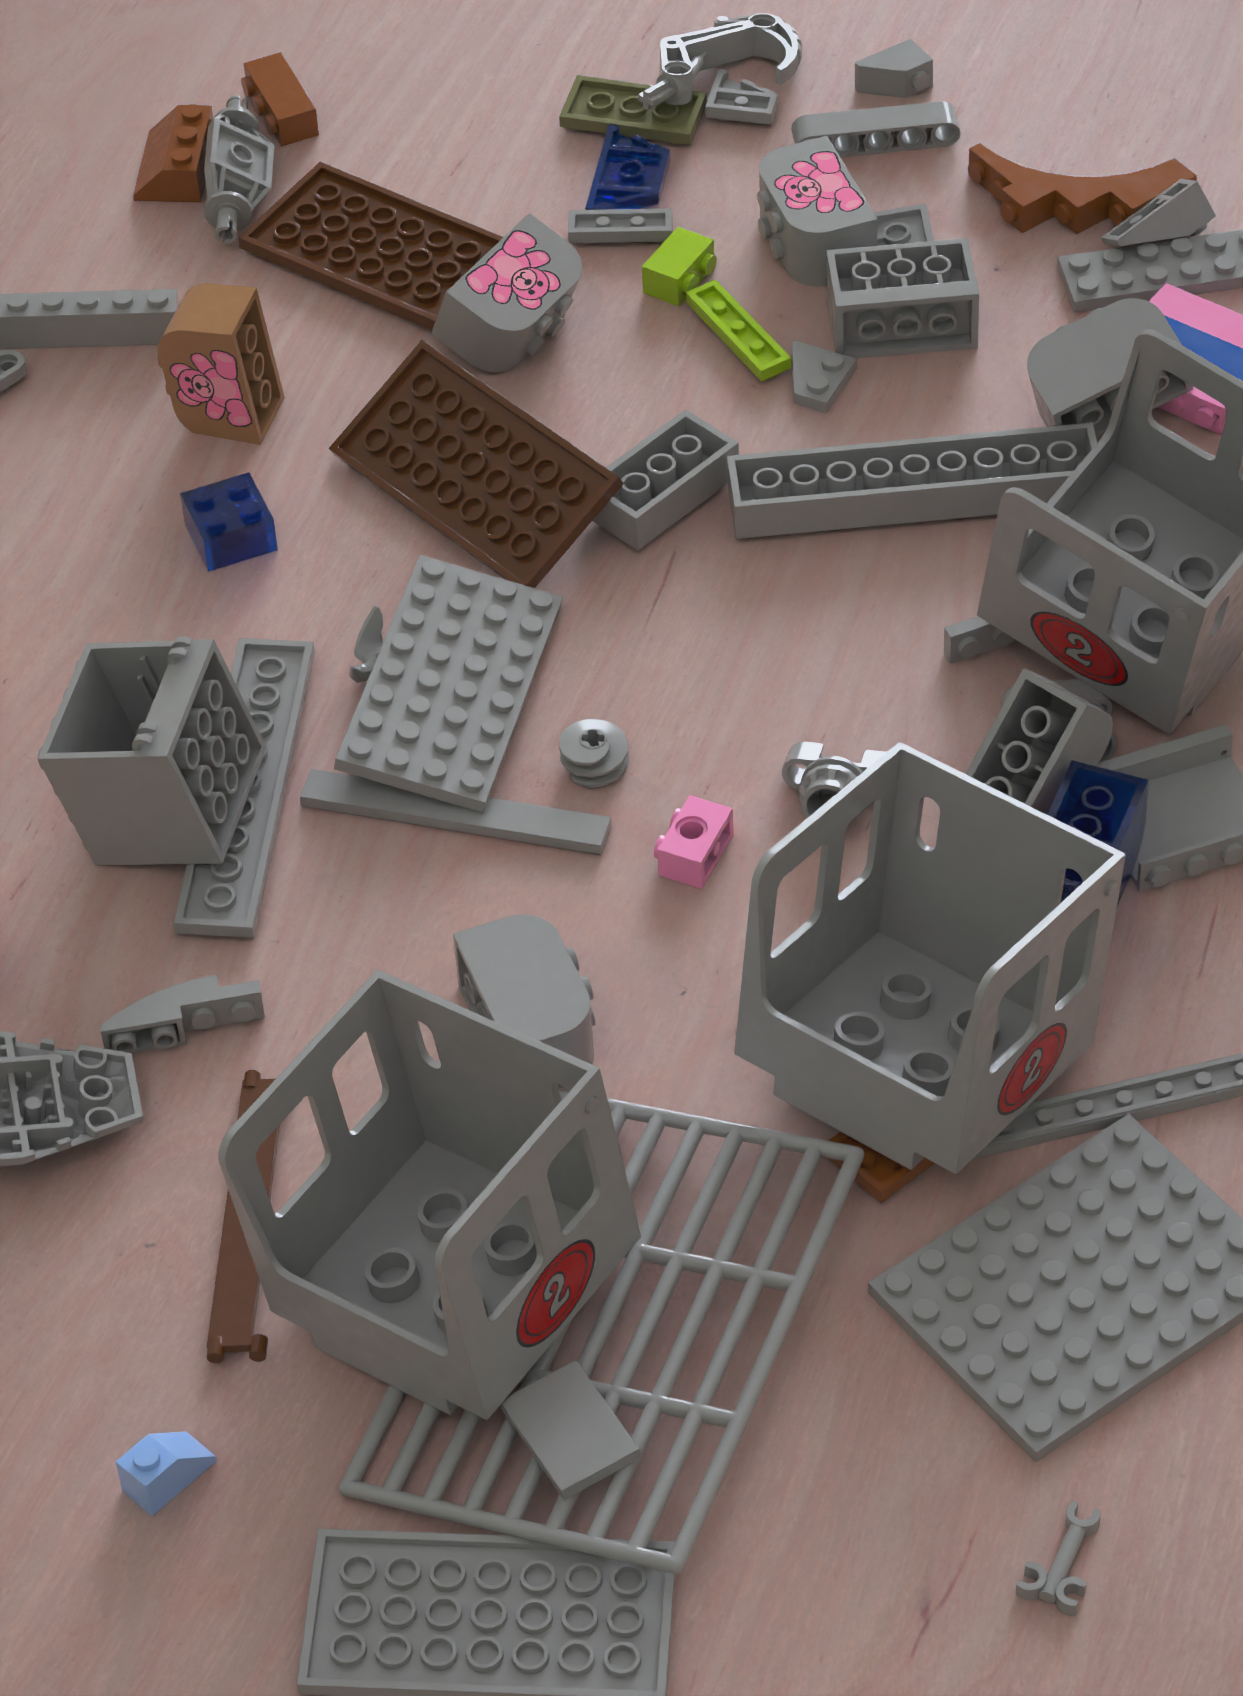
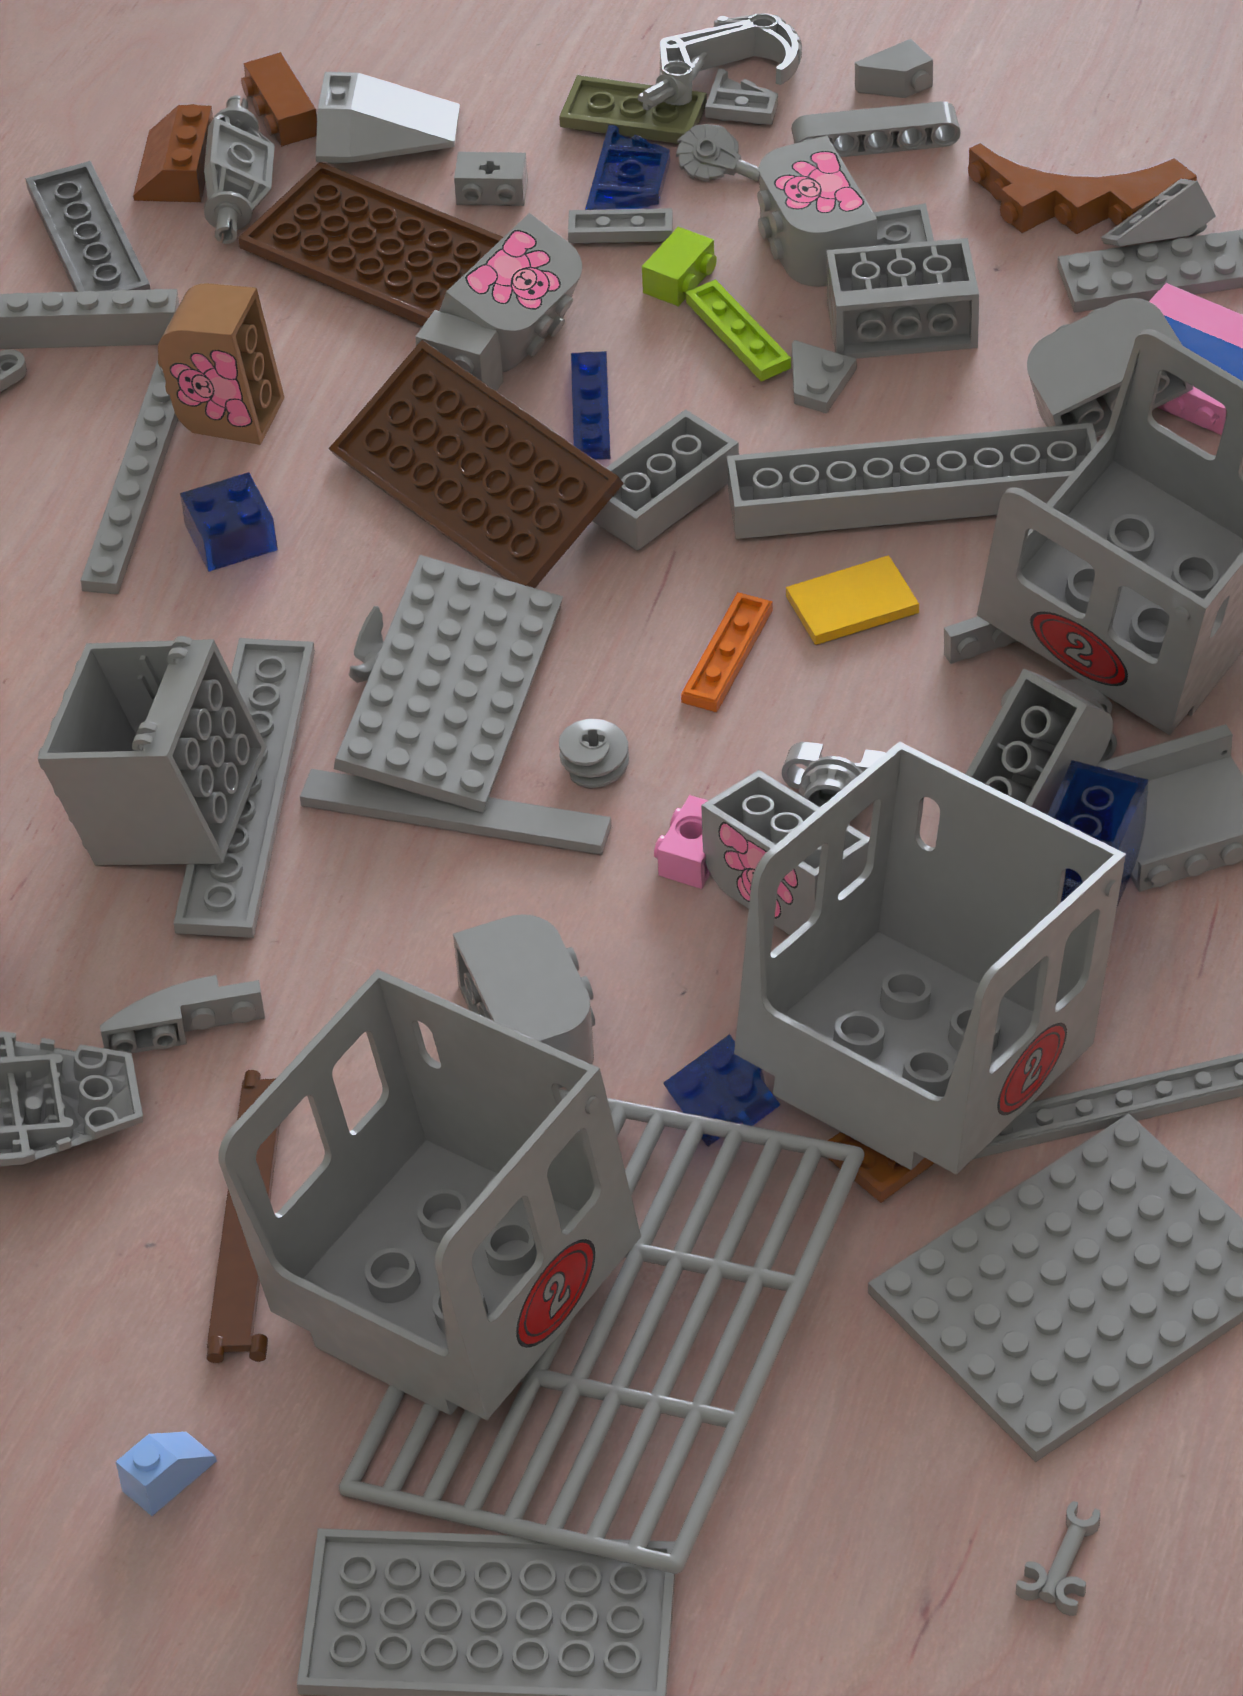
(86, 230): none -> flat silver plate
(131, 490): none -> light grey plate
(378, 119): none -> light grey wedge
(466, 344): none -> light grey brick
(491, 178): none -> light grey brick
(570, 1429): light grey tile -> none
(591, 404): none -> clear blue plate
(712, 152): none -> light grey piece
(722, 1088): none -> clear blue plate
(727, 652): none -> orange tile
(748, 823): none -> light grey brick
(852, 600): none -> yellow tile

